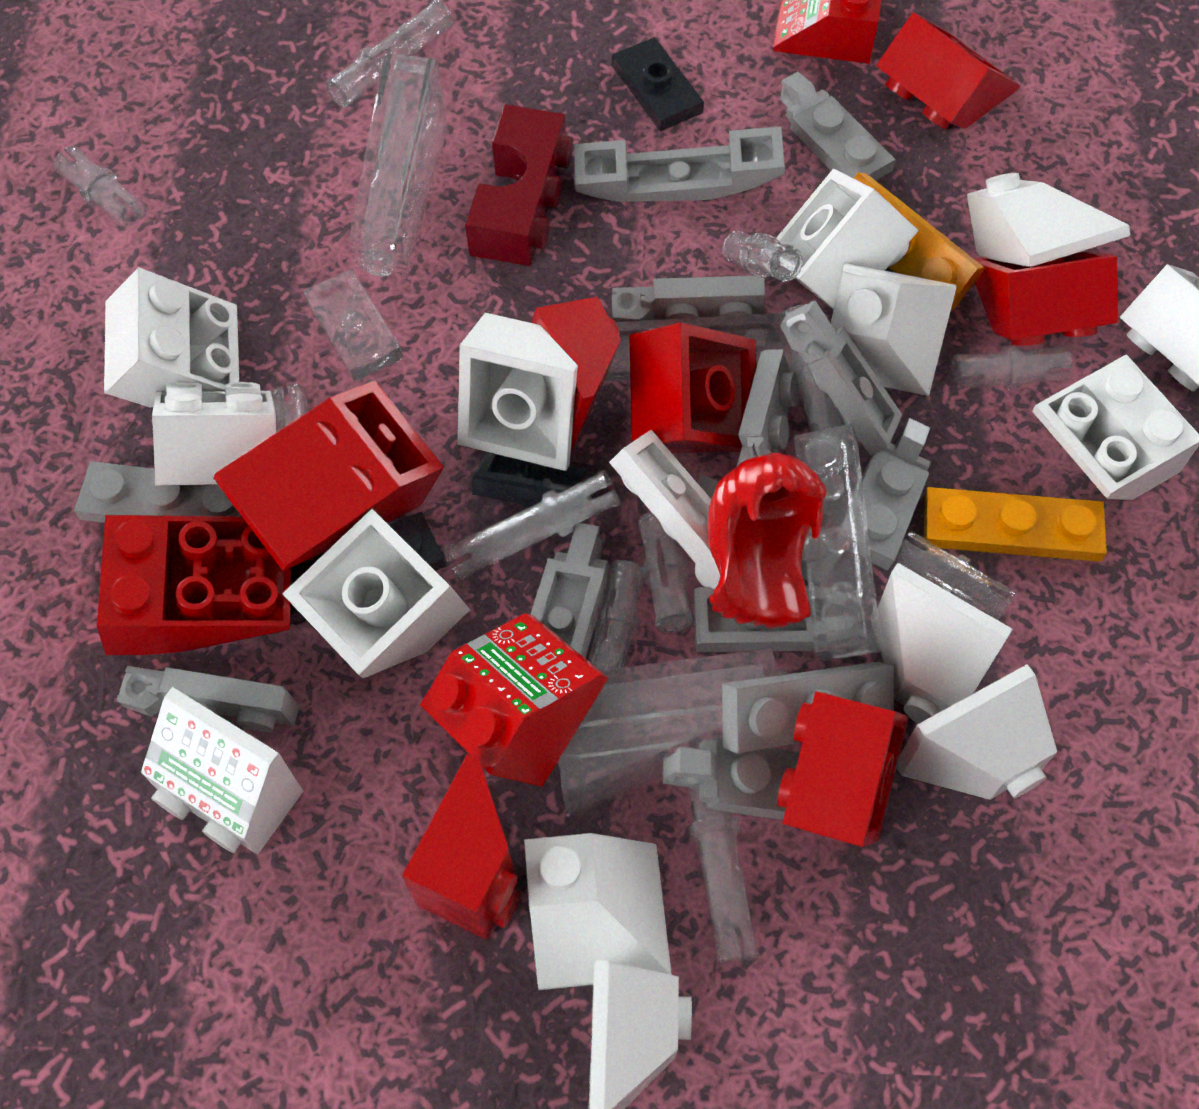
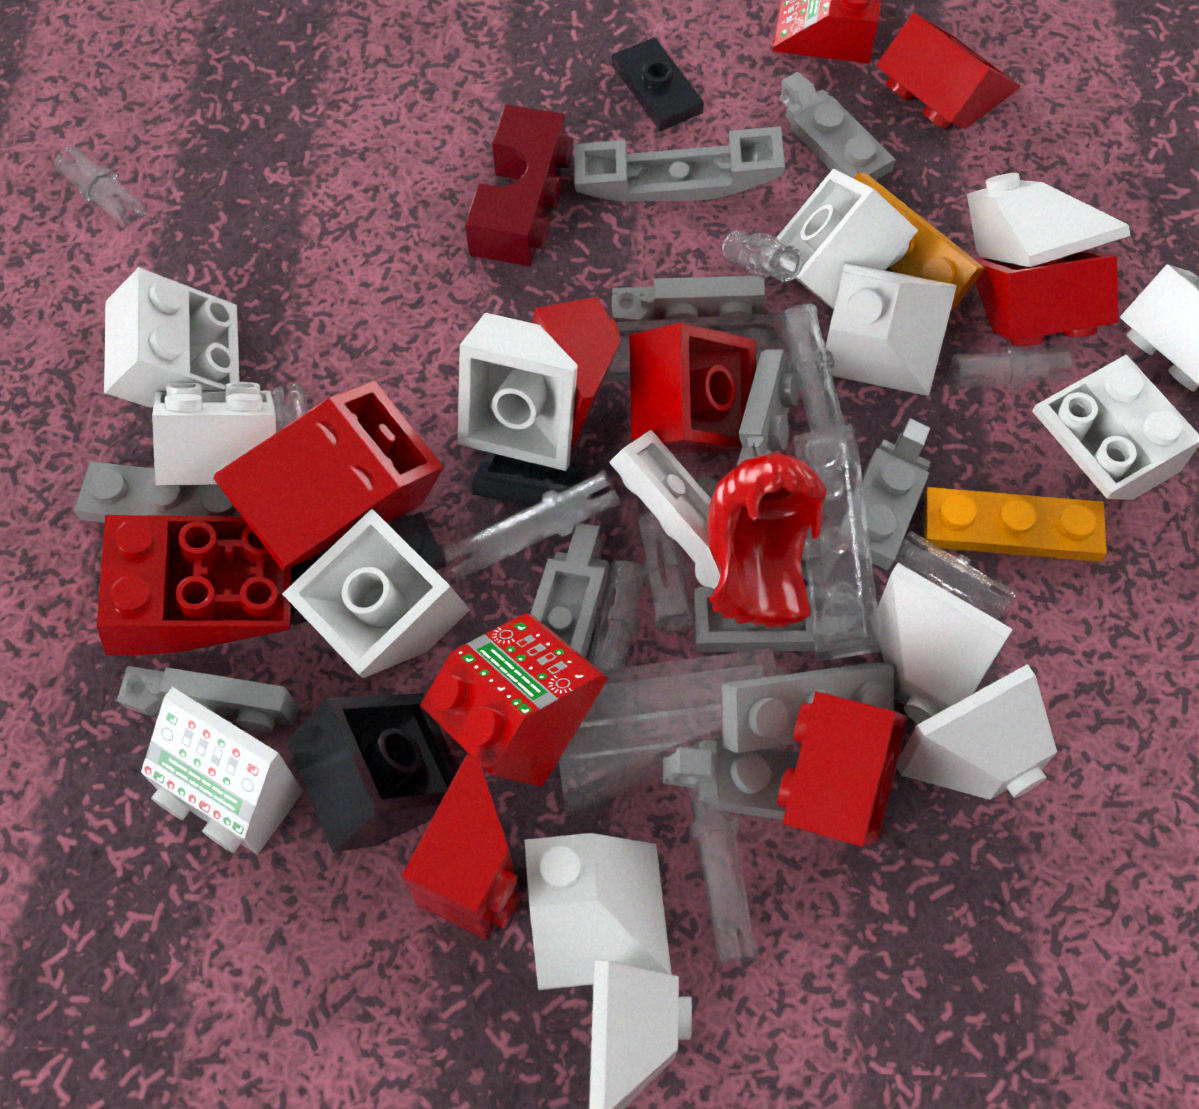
(353, 325): clear plate -> none
(372, 767): none -> black slope
(398, 164): clear slope -> none
(405, 40): clear pin -> none
(843, 375): light grey hinge -> none

